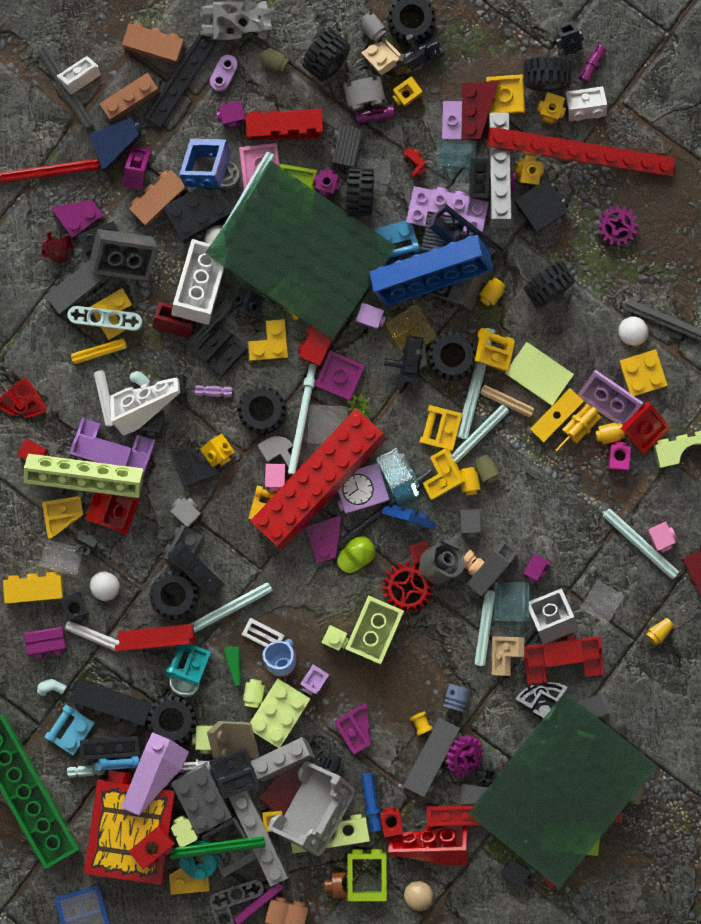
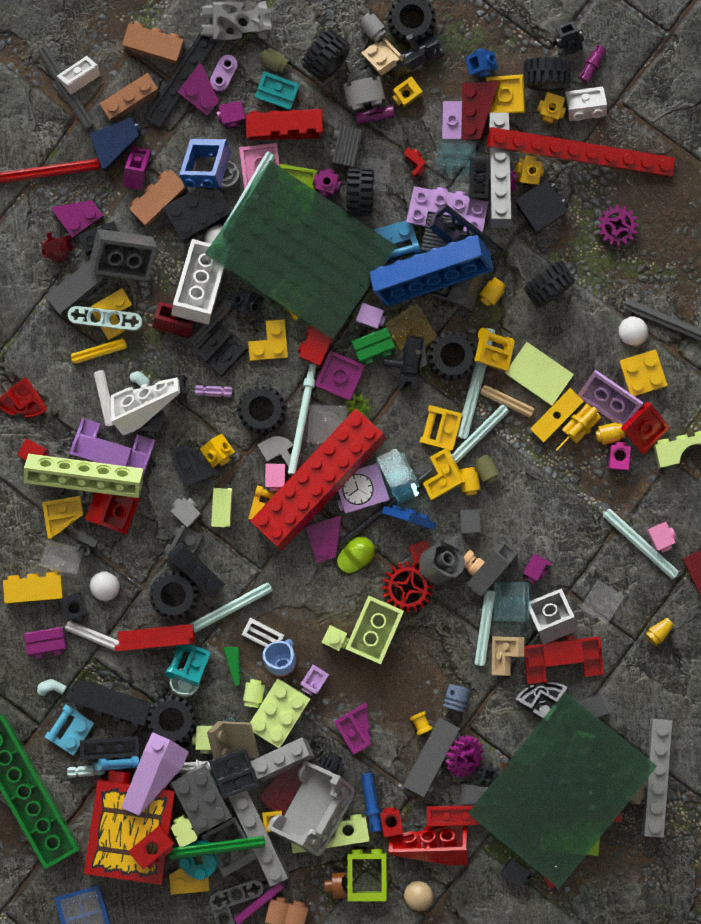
(199, 91): none -> magenta wing
(222, 507): none -> yellowish green panel
(277, 91): none -> teal plate
(373, 346): none -> green brick
(481, 63): none -> blue brick
(657, 782): none -> light grey arch

